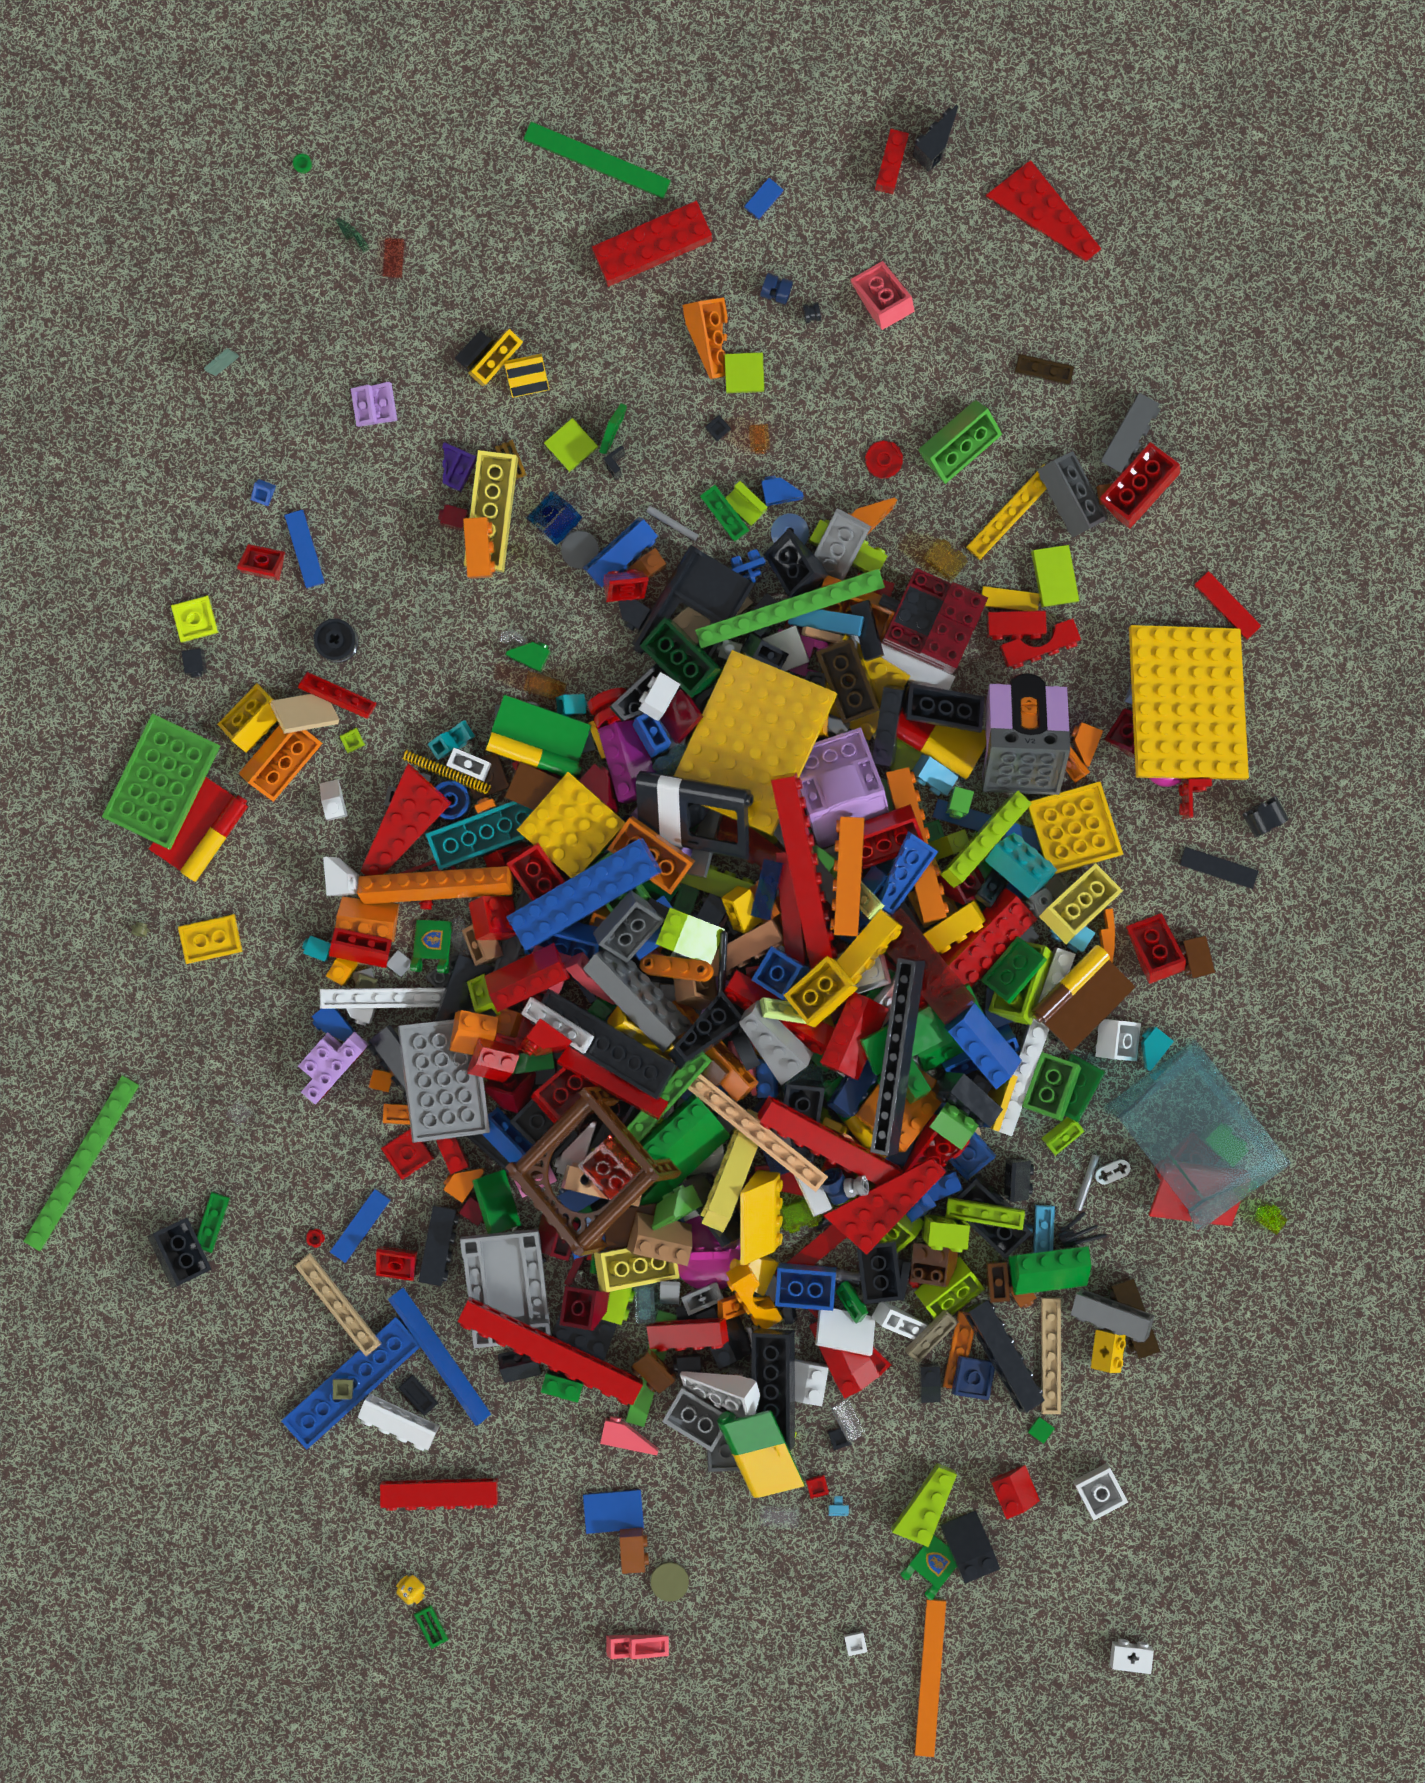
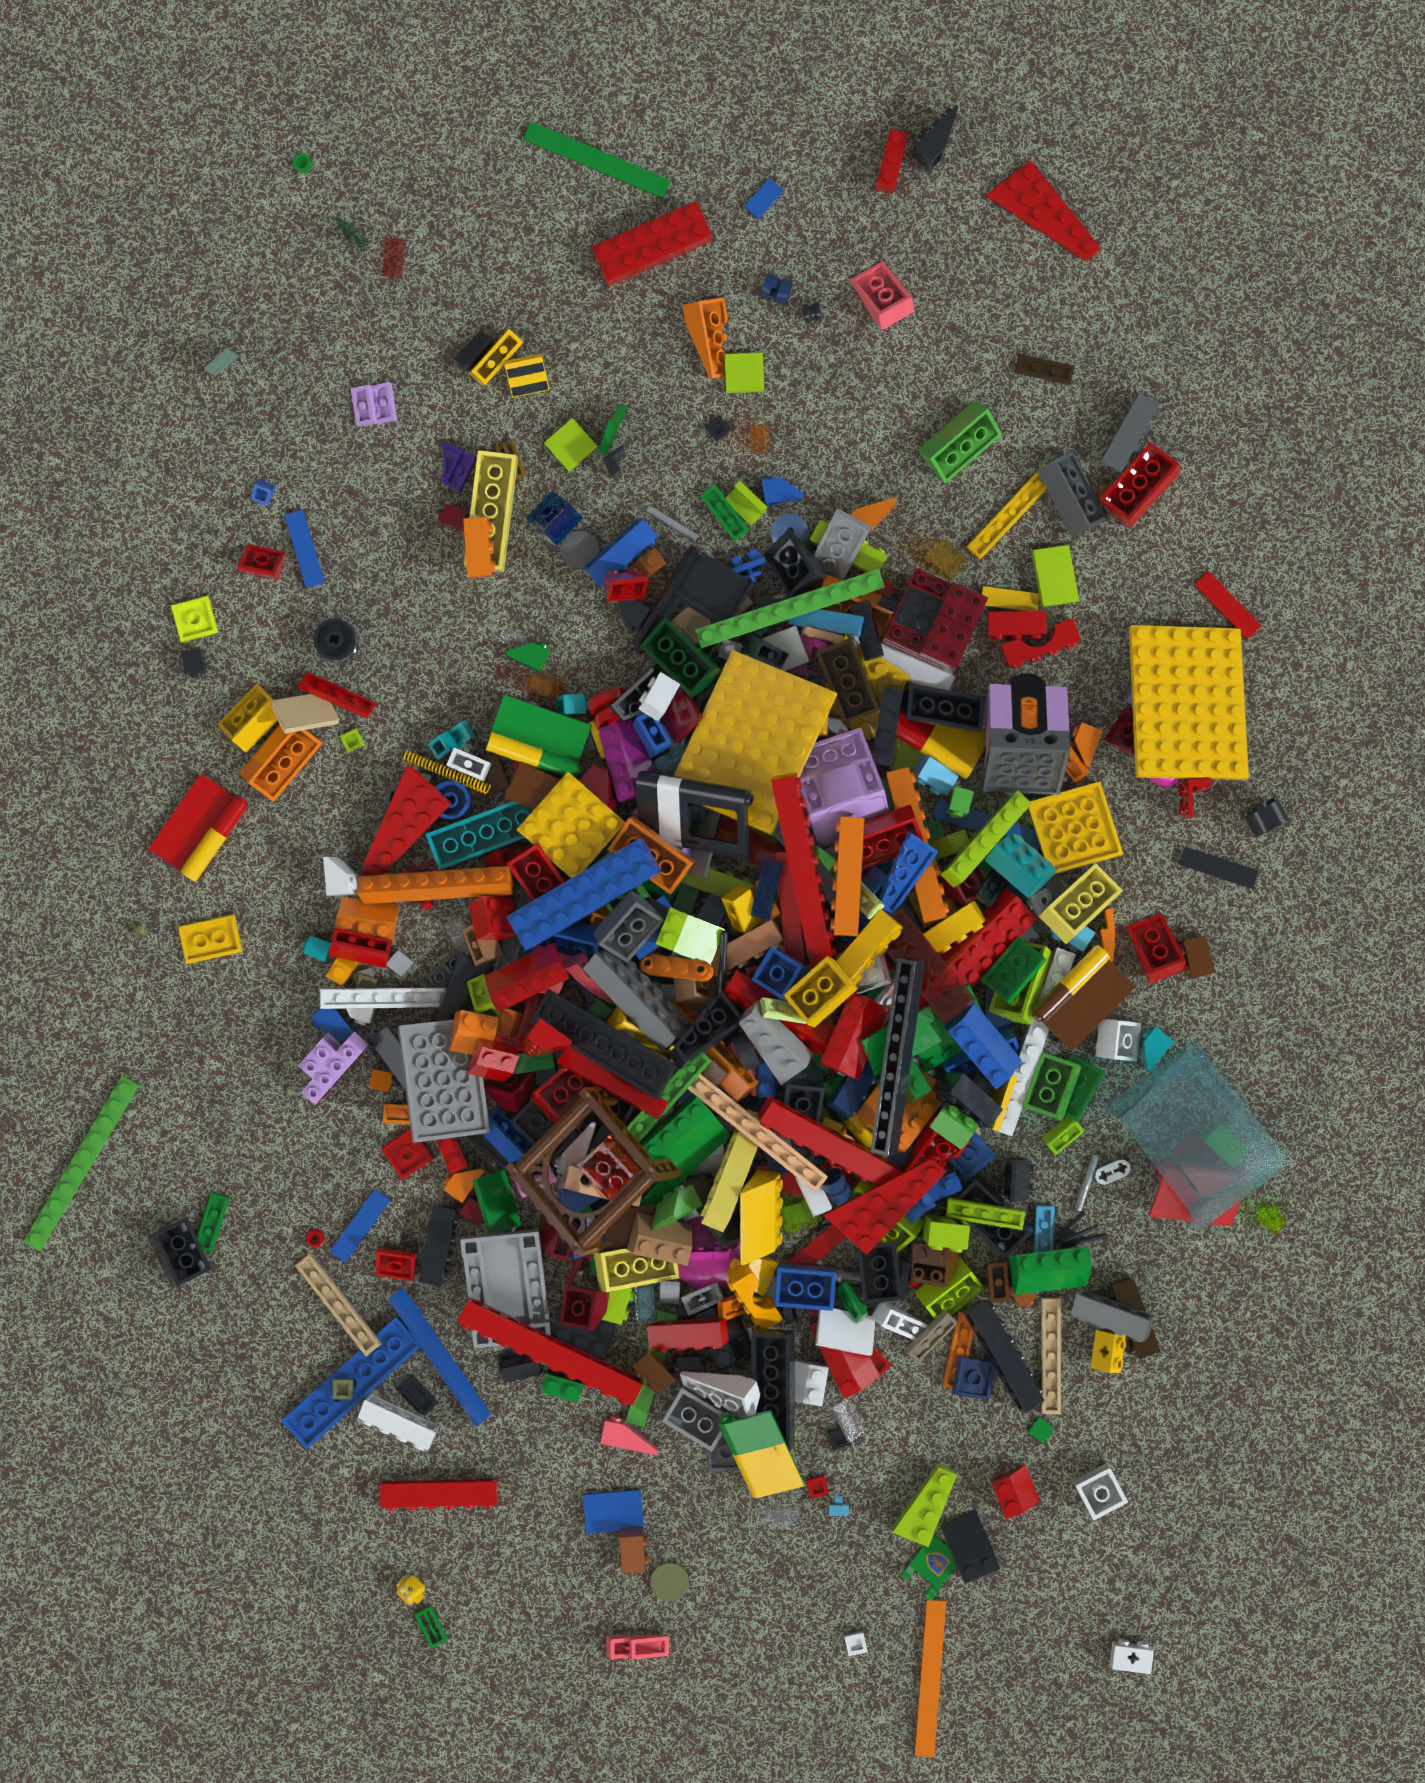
(161, 781): bright green plate -> none
(332, 800): white slope -> none
(432, 942): green flag -> none
(485, 804): orange plate -> none
(580, 1038): white tile -> none
(856, 1186): light grey wheel -> none
(884, 459): red tile -> none
(930, 1382): black slope -> none

